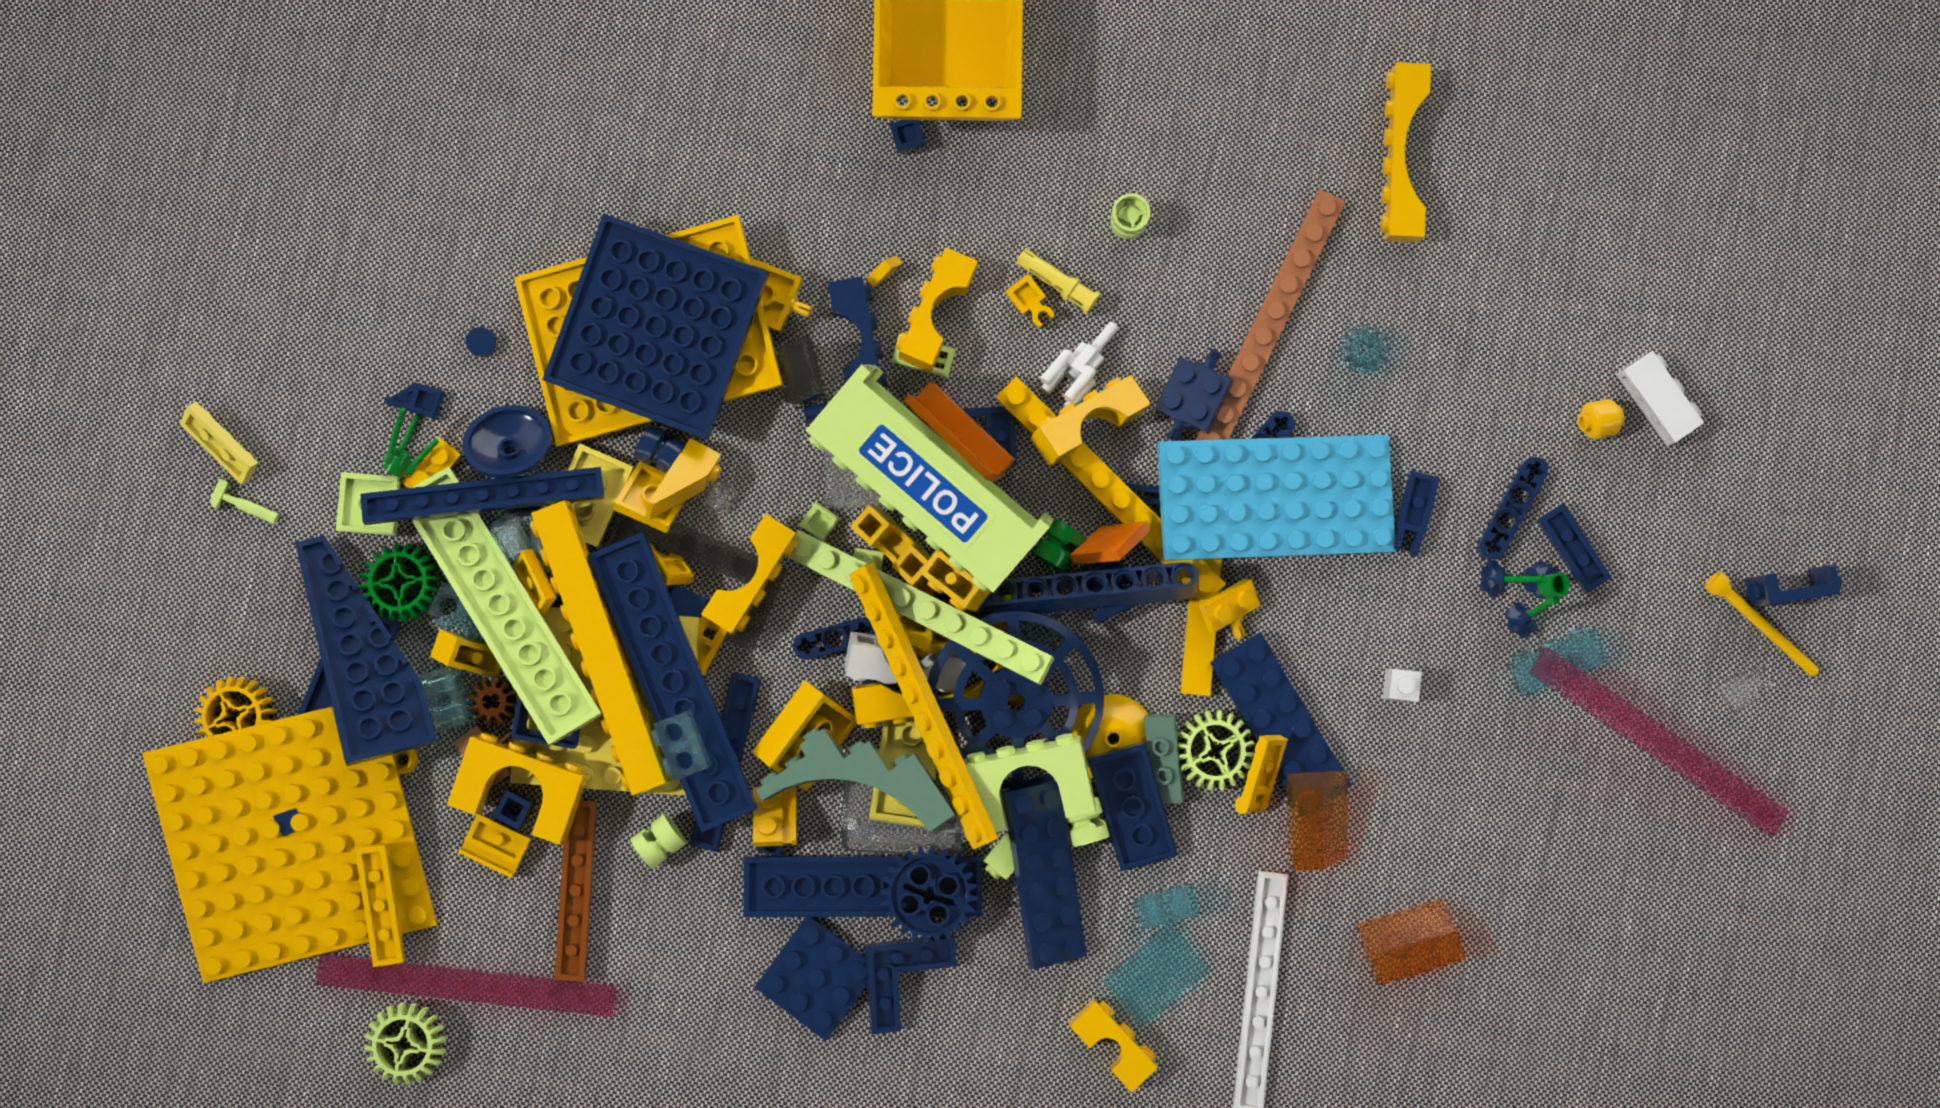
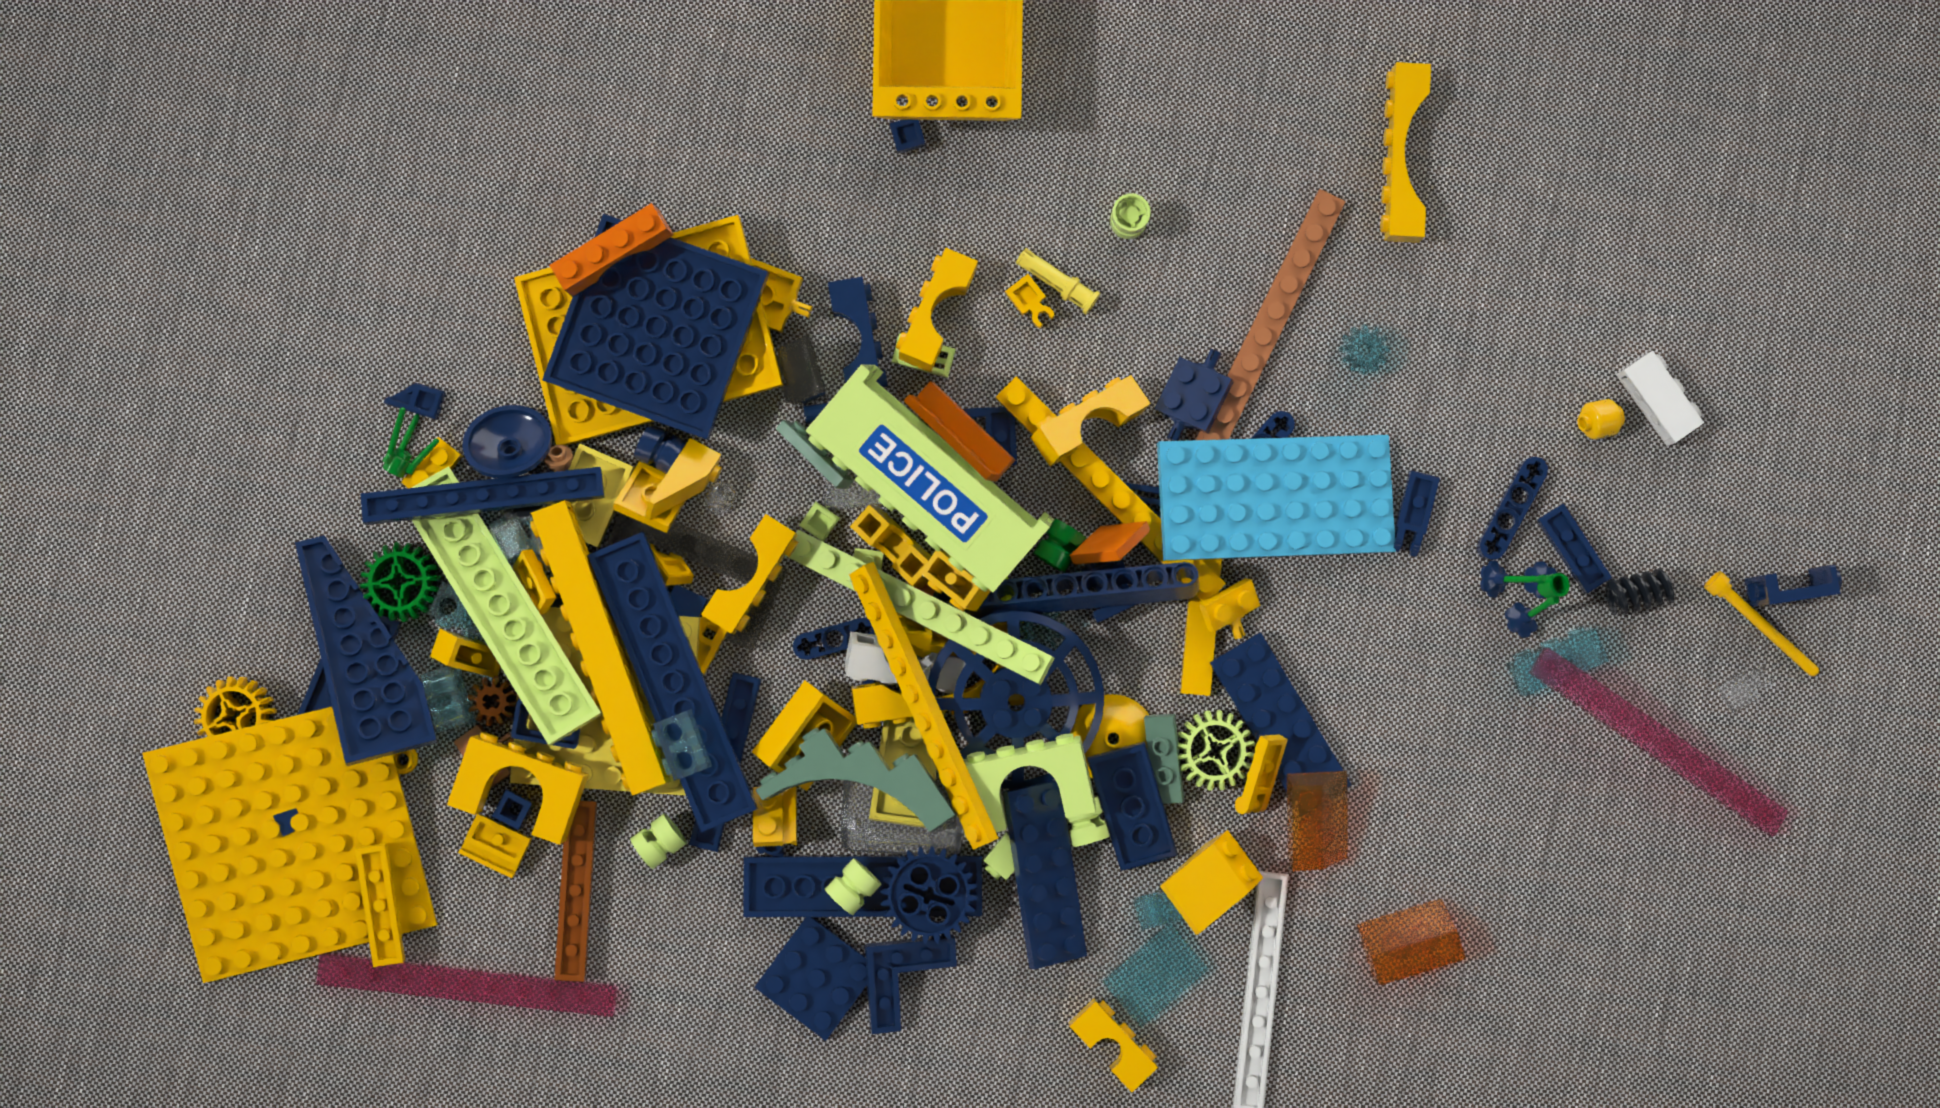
(218, 442): light yellow plate -> none
(220, 494): yellowish green piece -> none
(349, 503): yellowish green plate -> none
(381, 1040): yellowish green gear -> none
(481, 342): dark blue tile -> none
(559, 458): none -> medium nougat plate
(632, 235): none -> orange arch
(797, 436): none -> sand green plate
(853, 886): none -> yellowish green wheel
(884, 270): yellow tile -> none
(1078, 367): white plant -> none
(1211, 881): none -> yellow slope
(1402, 685): white brick -> none
(1639, 589): none -> black piece

